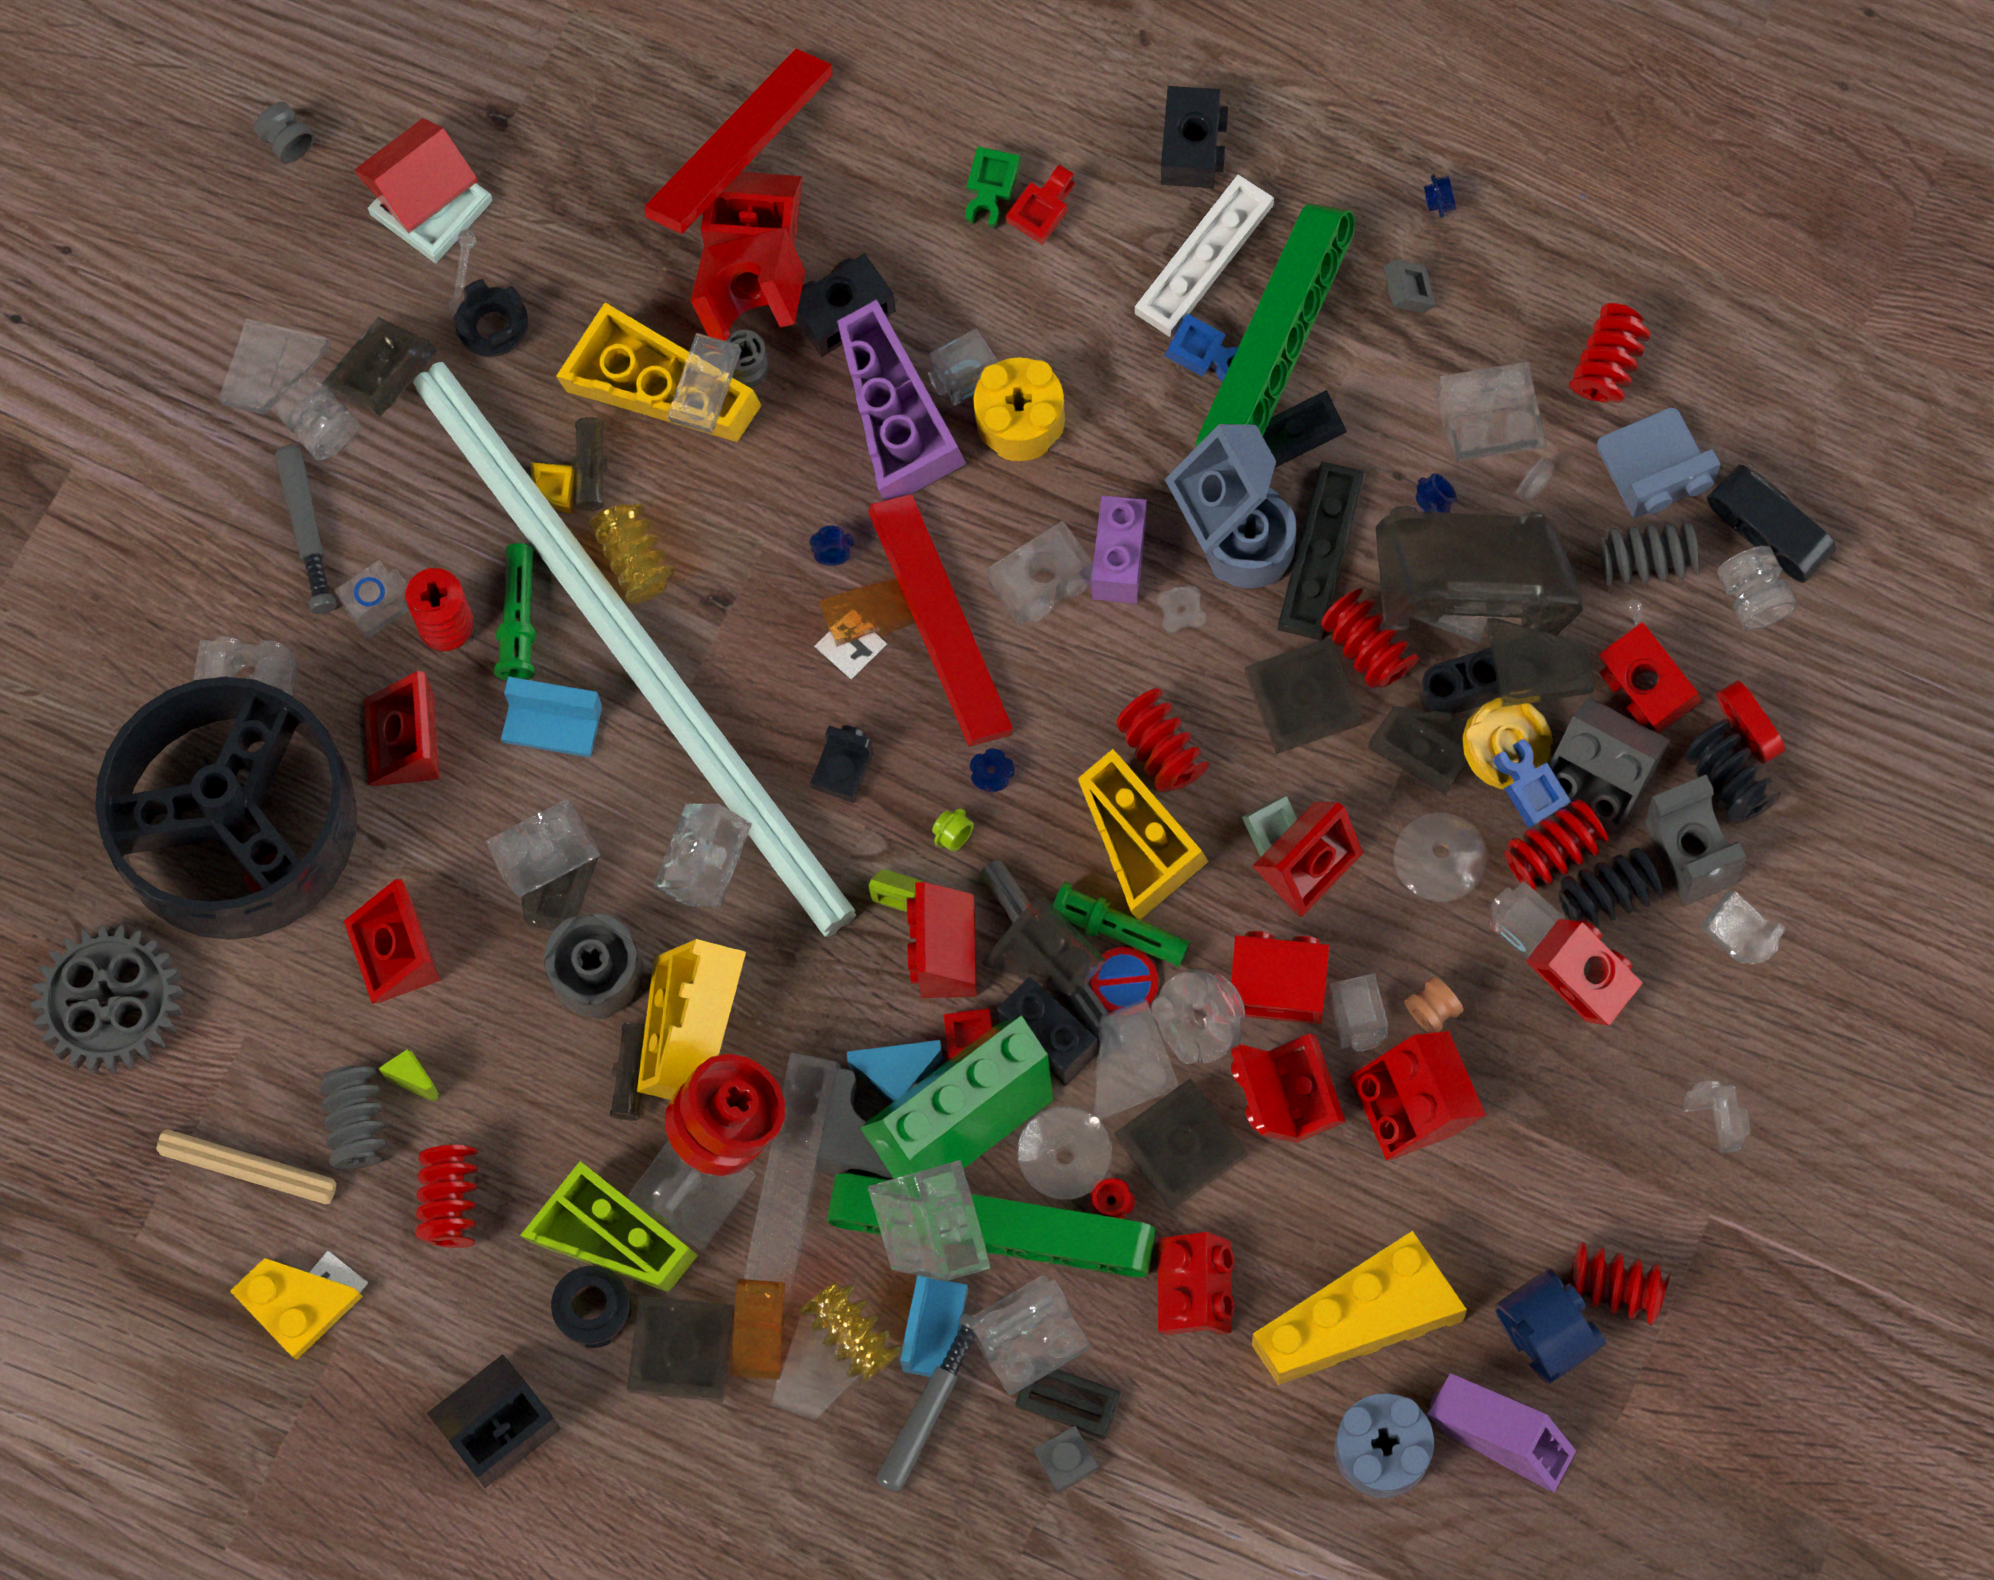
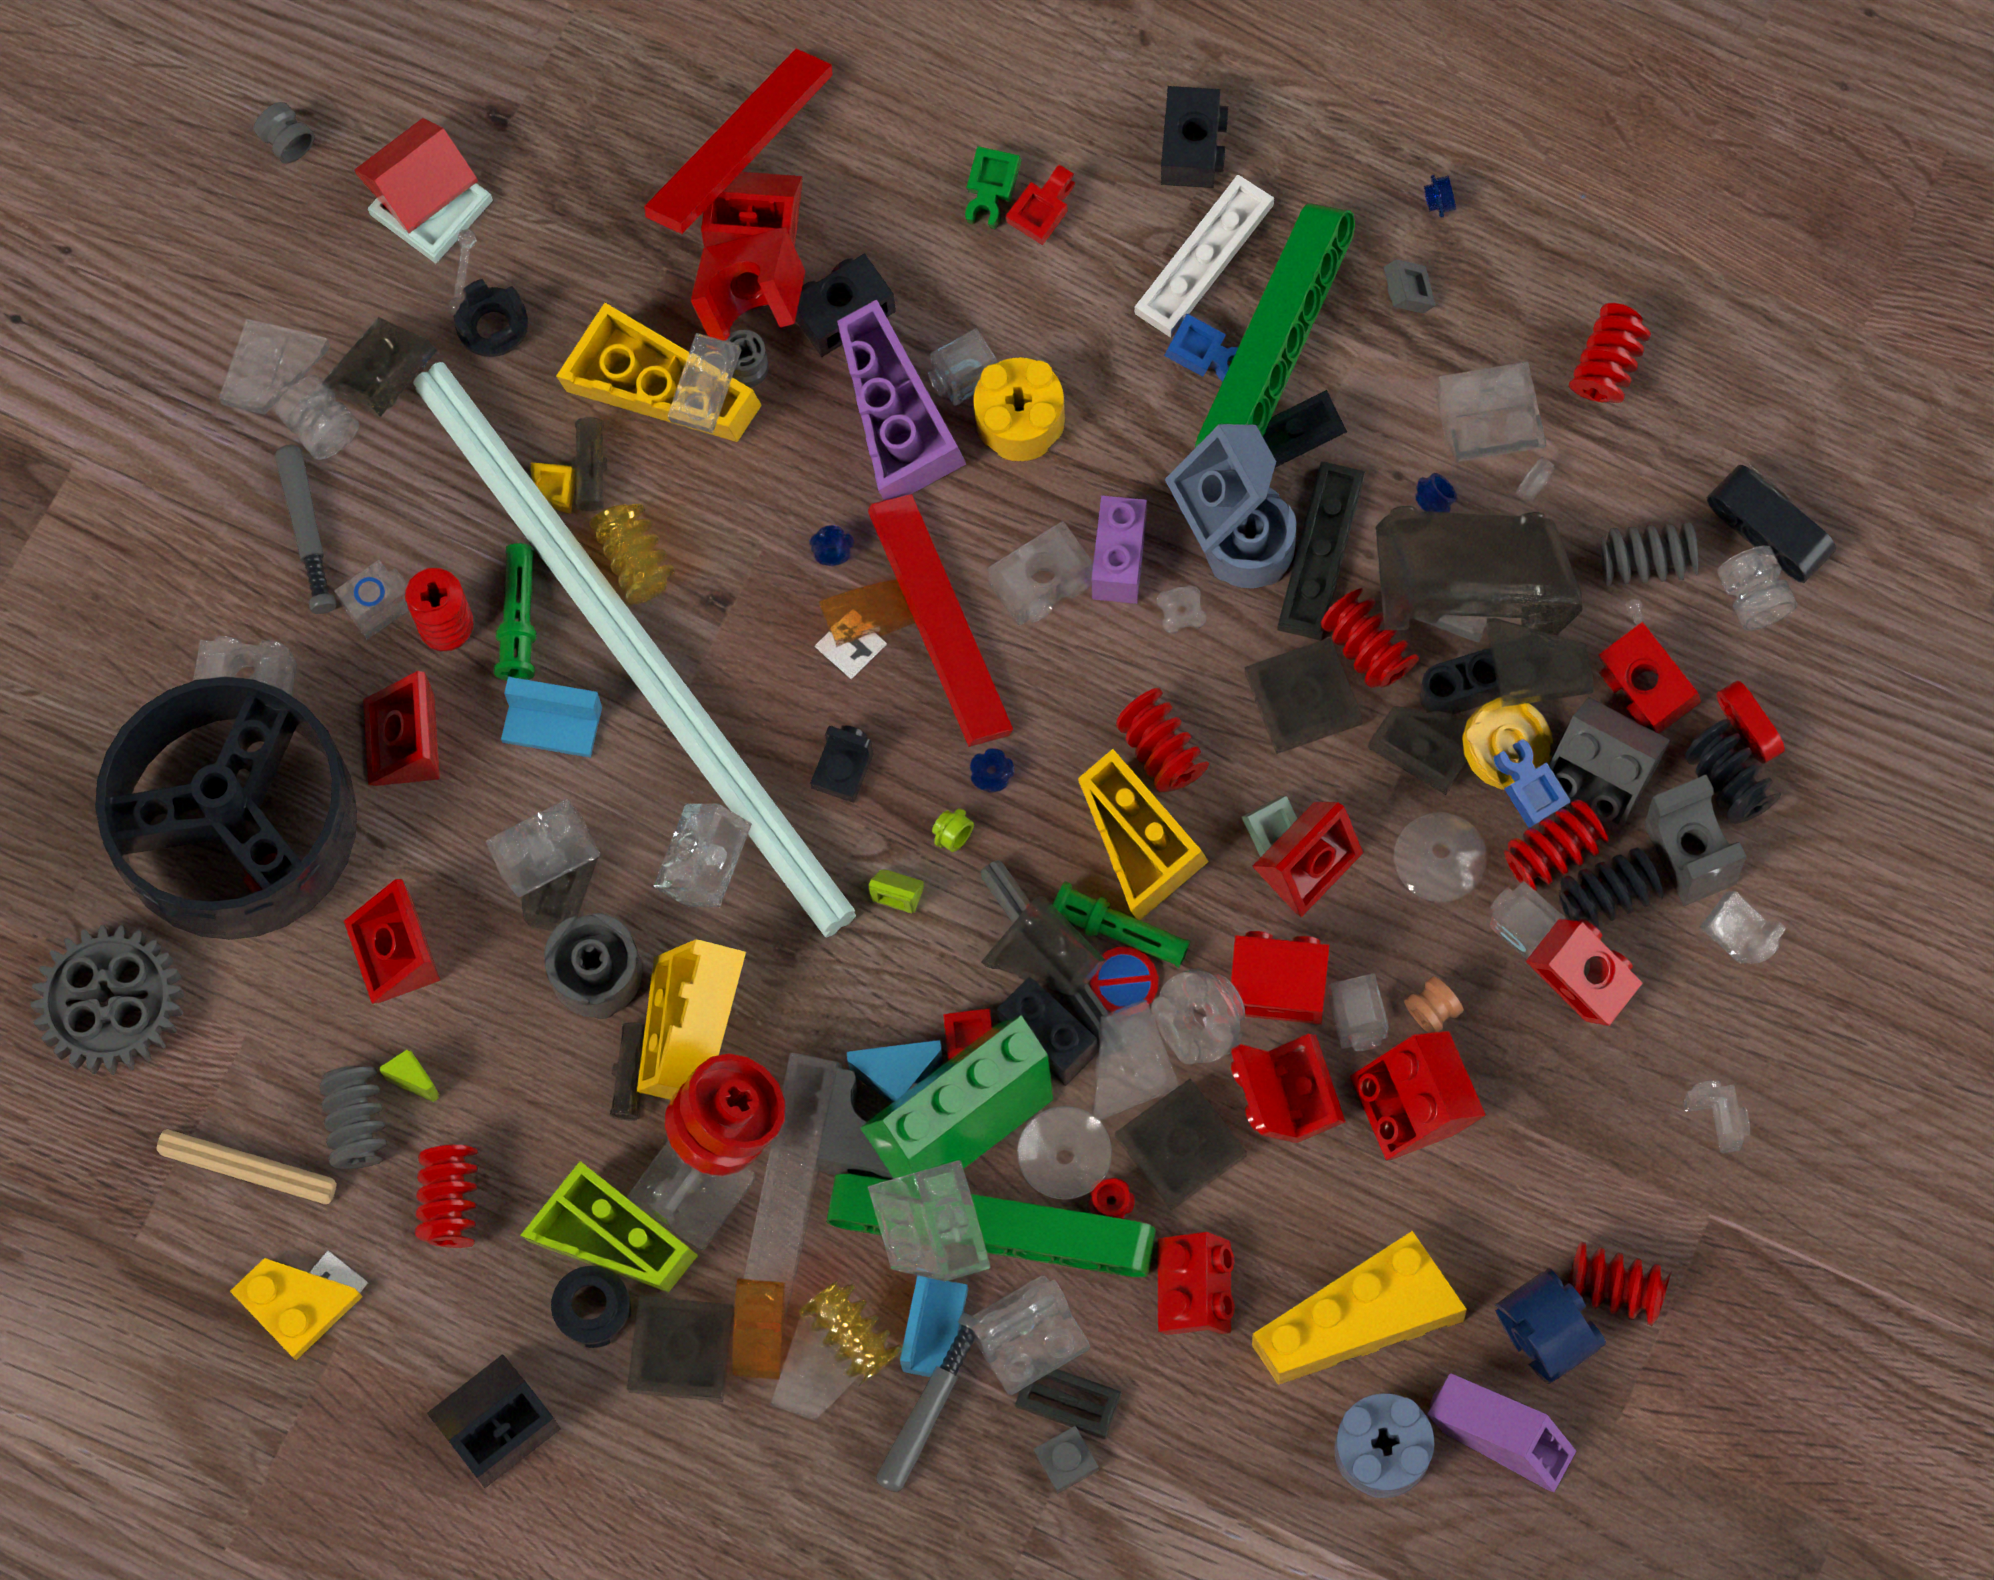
(945, 941): red slope -> none
(1657, 462): sand blue bracket -> none

